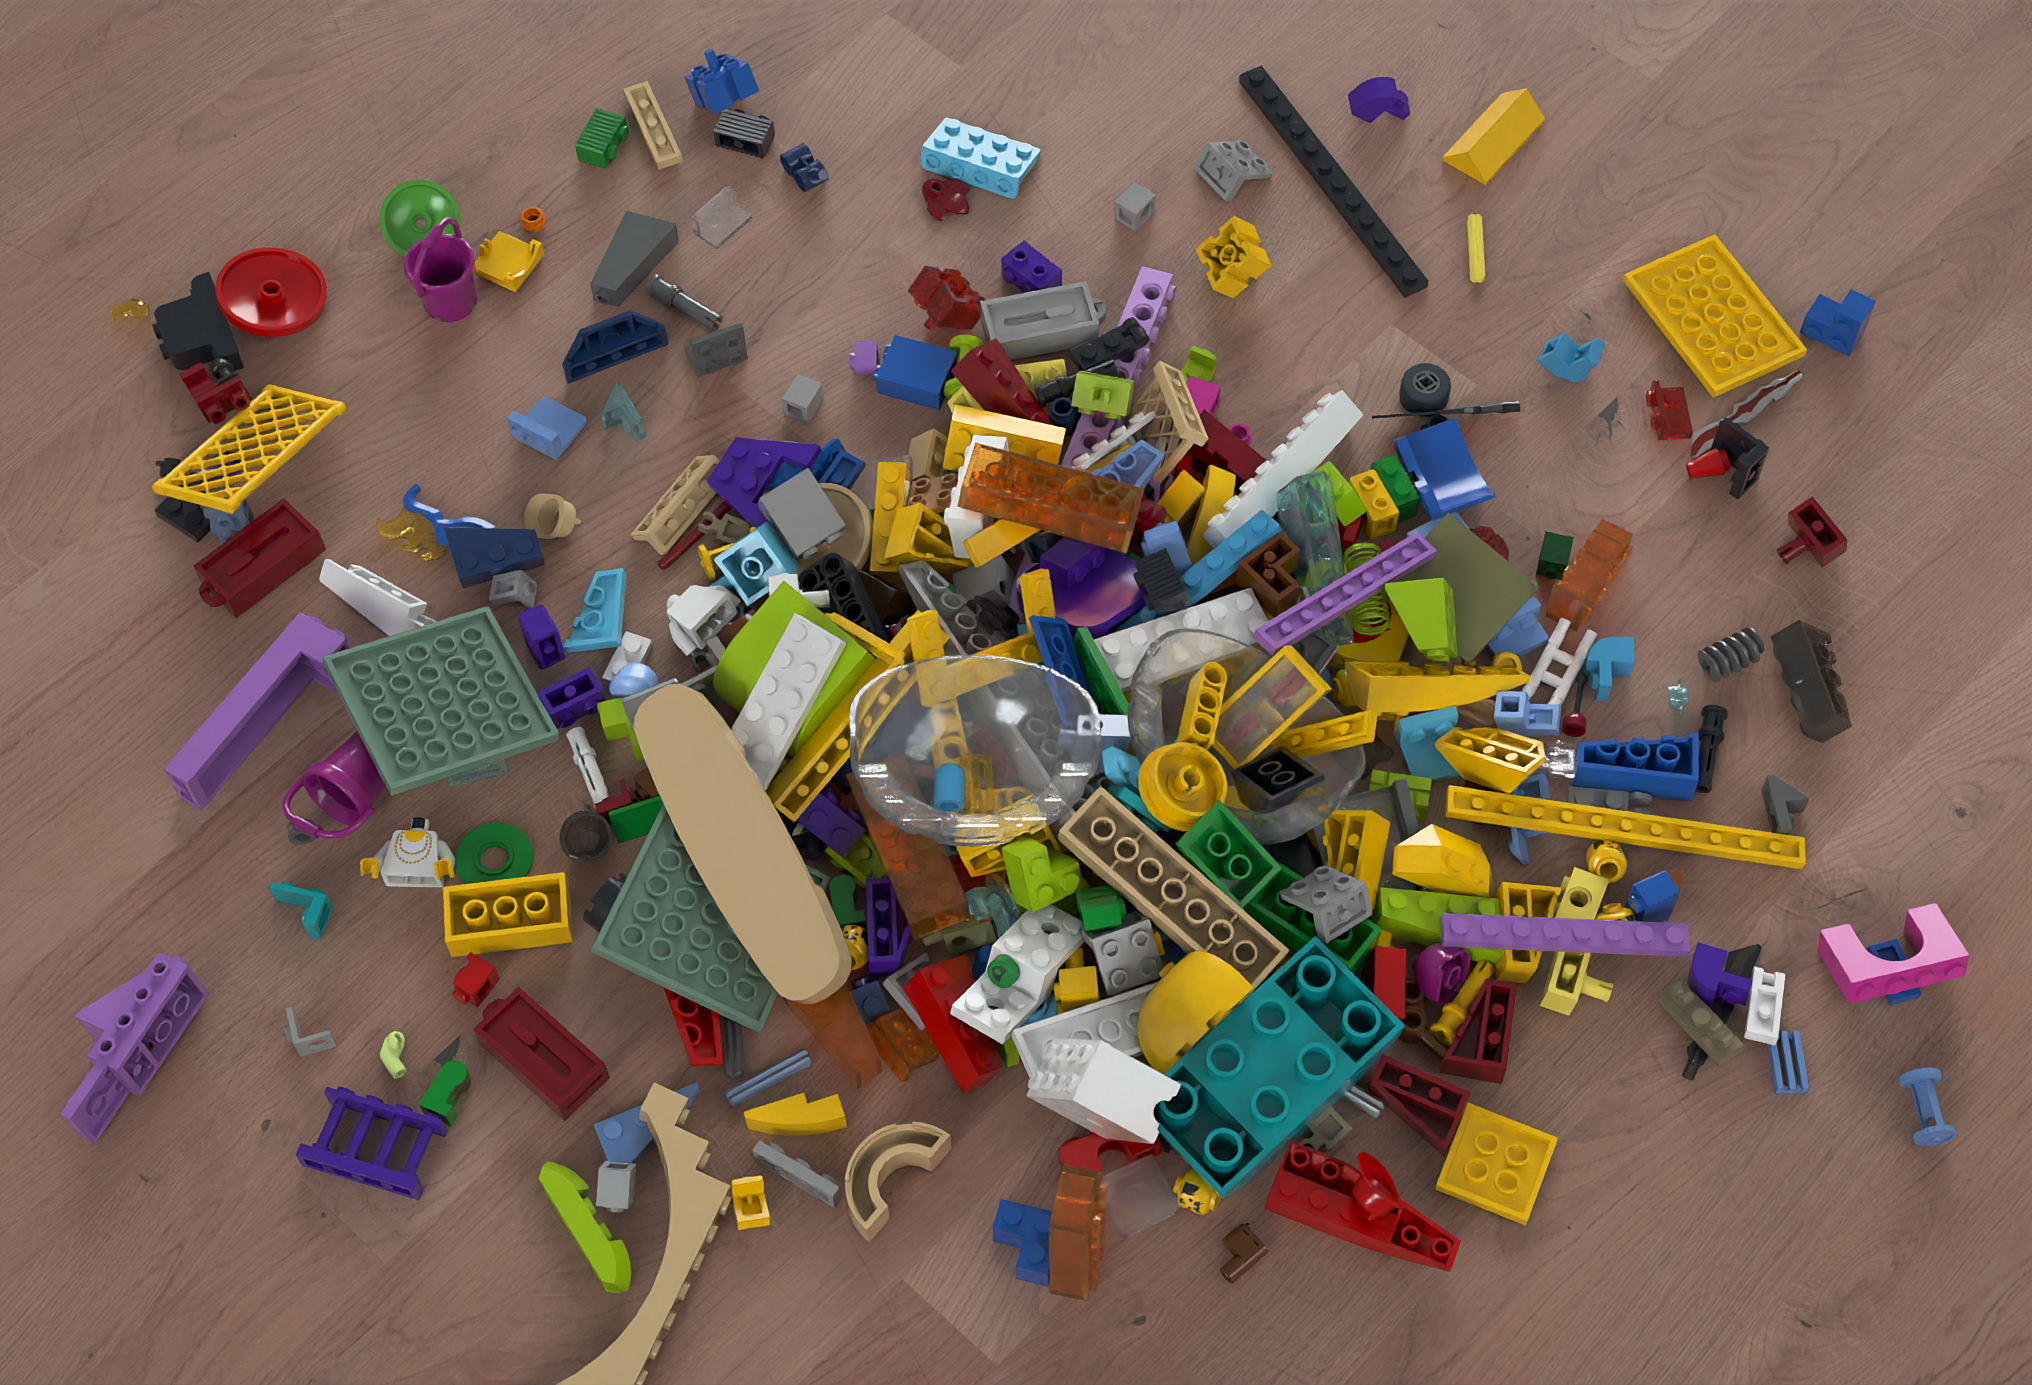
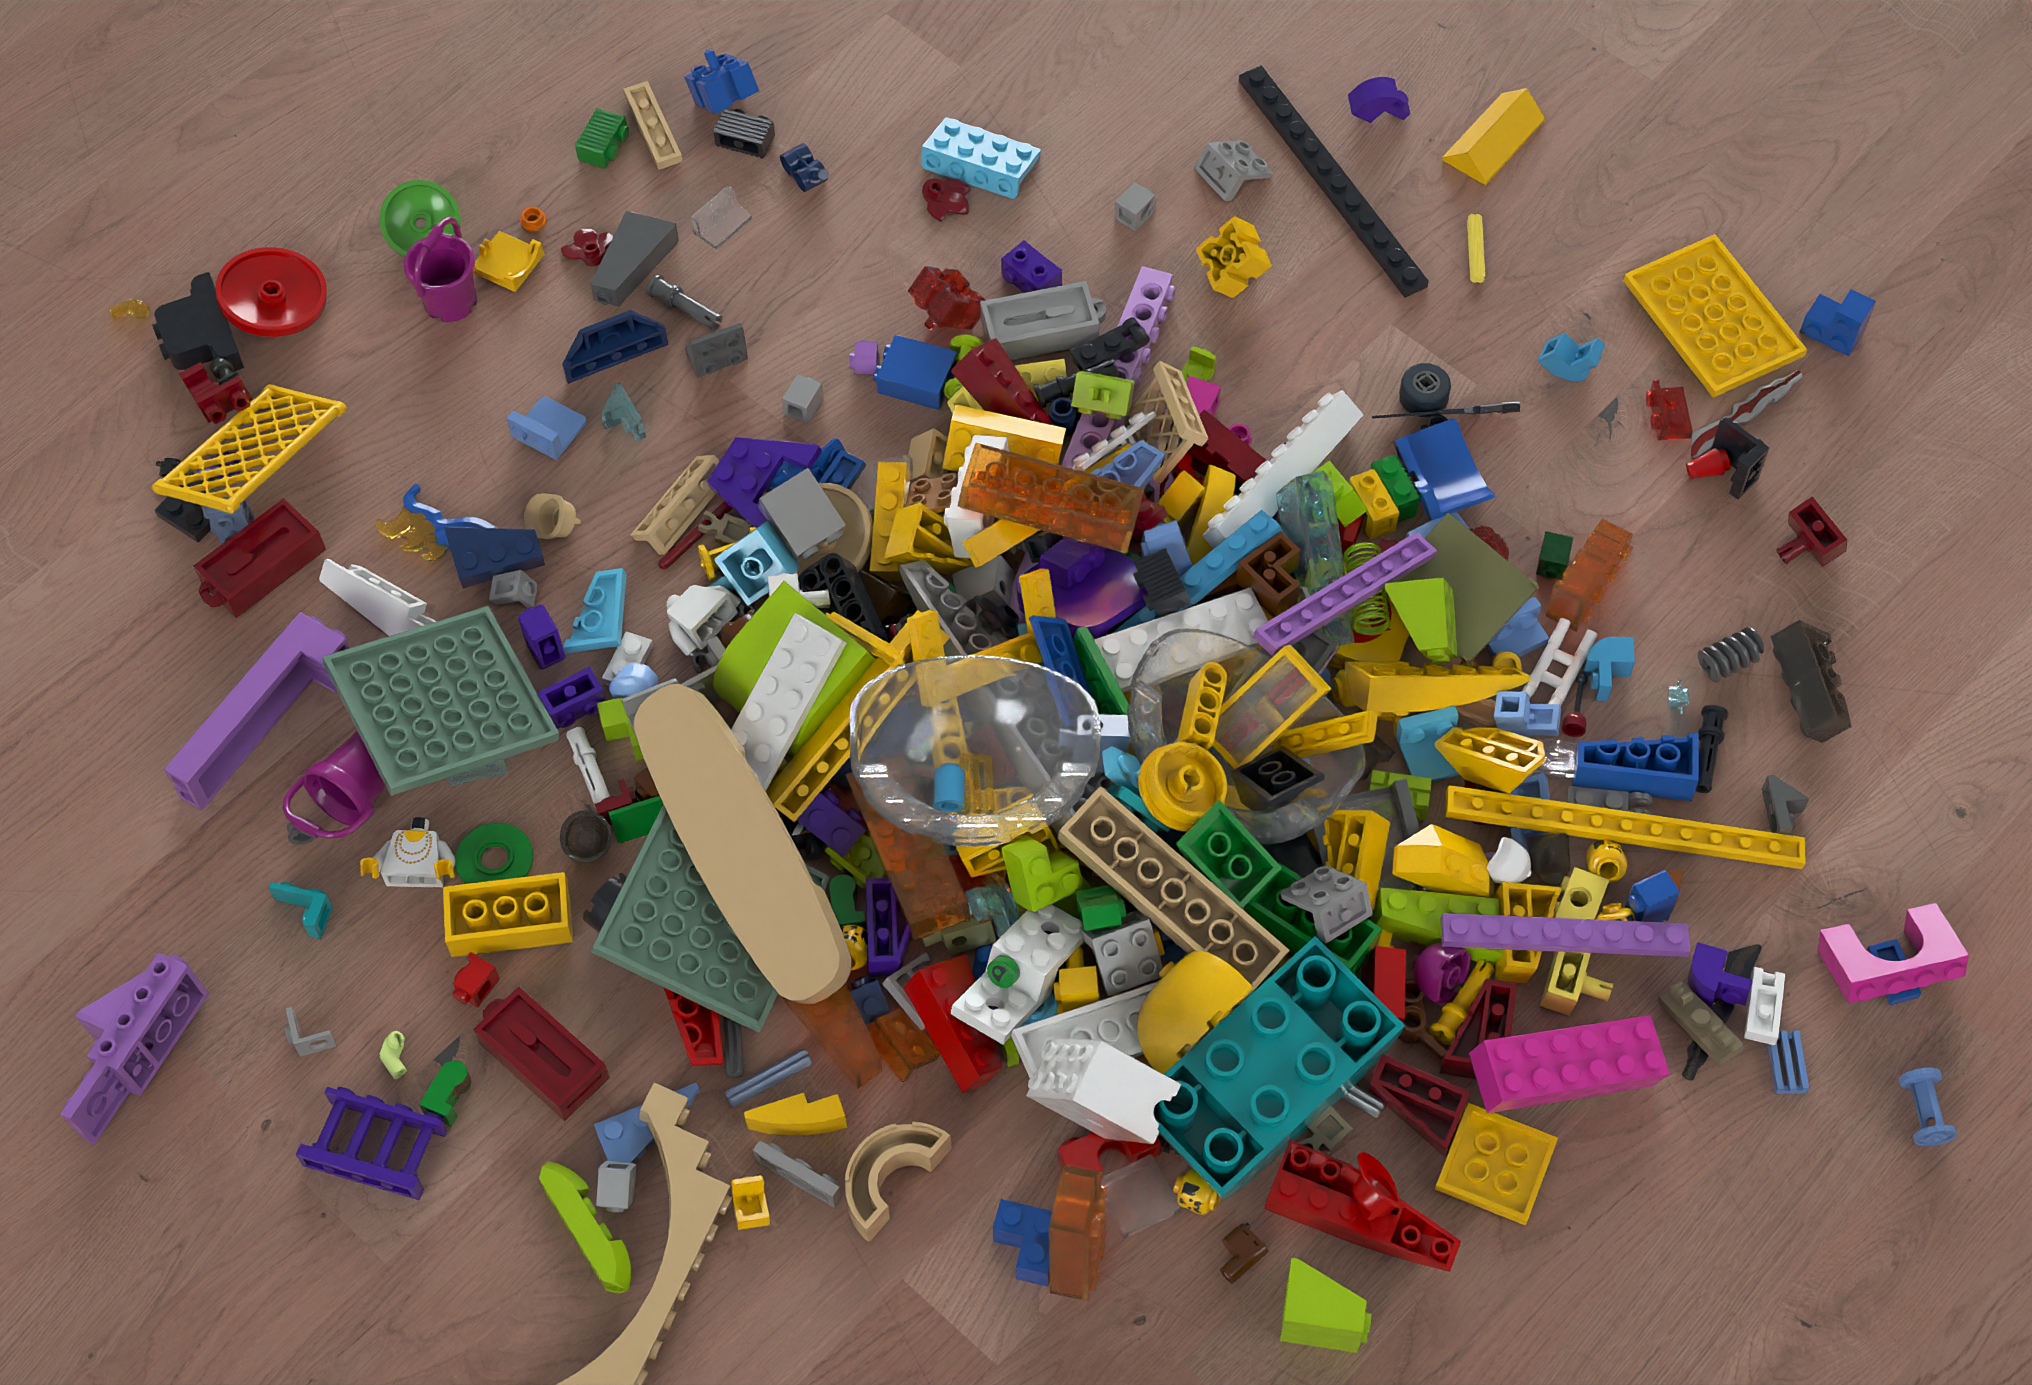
(588, 246): none -> dark red plate
(1322, 1311): none -> lime slope
(1509, 863): none -> white hair
(1550, 857): none -> clear smoke helmet
(1568, 1063): none -> dark pink brick

